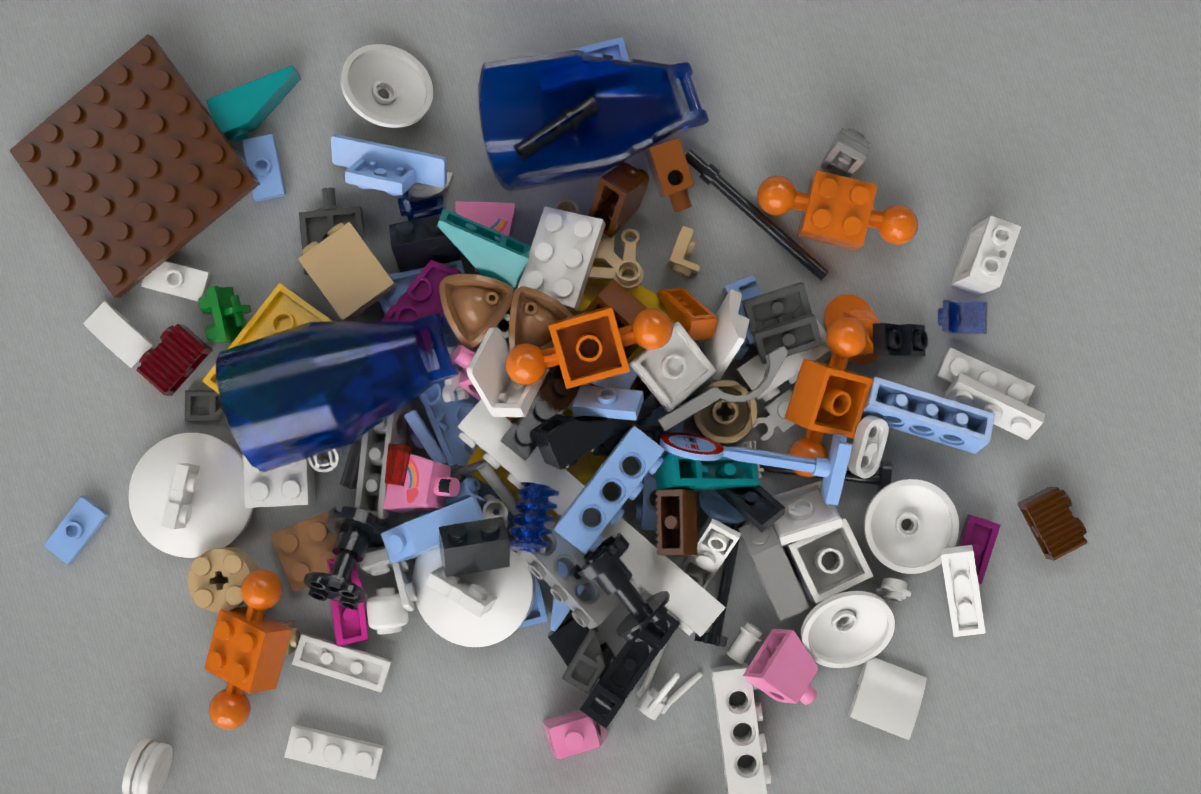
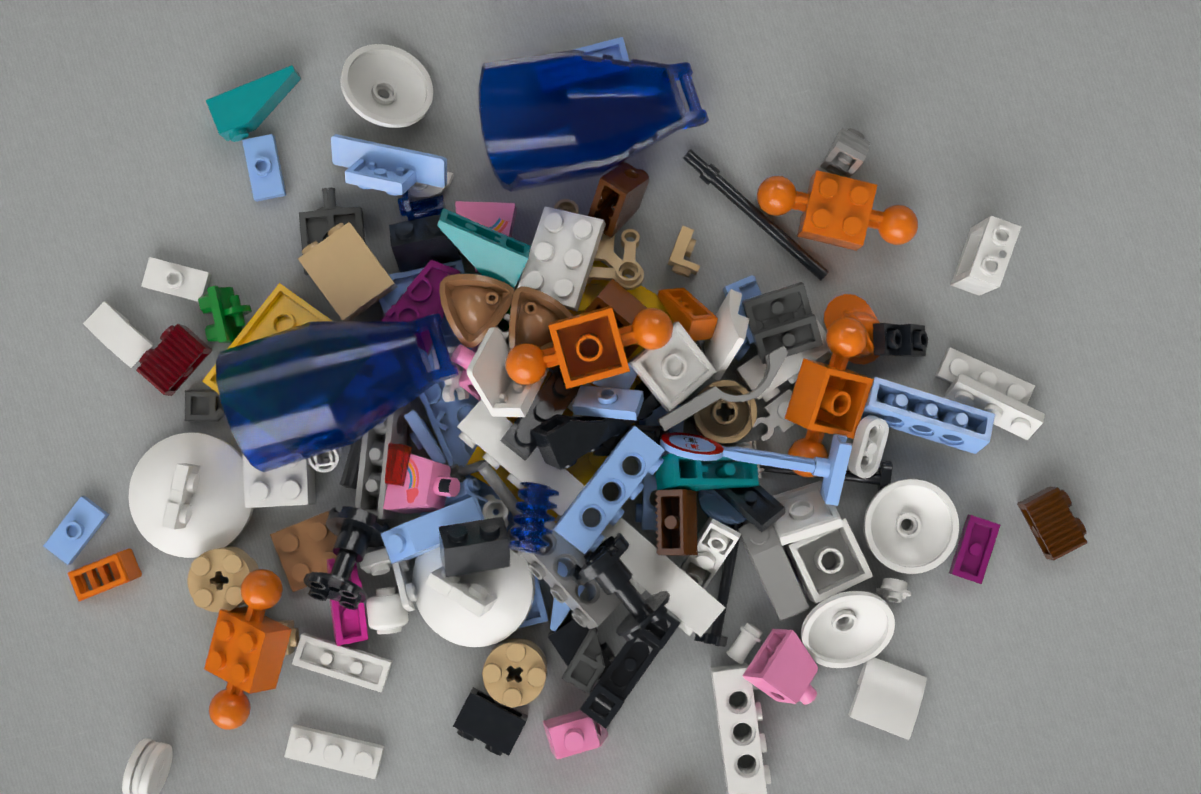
(123, 568): none -> orange slope
(134, 166): reddish brown plate -> none
(490, 722): none -> black brick
(515, 690): none -> tan brick
(585, 109): black pin -> none
(655, 701): white plant -> none
(671, 158): dark orange torso -> none
(962, 590): white plate -> none
(963, 317): clear blue bracket -> none

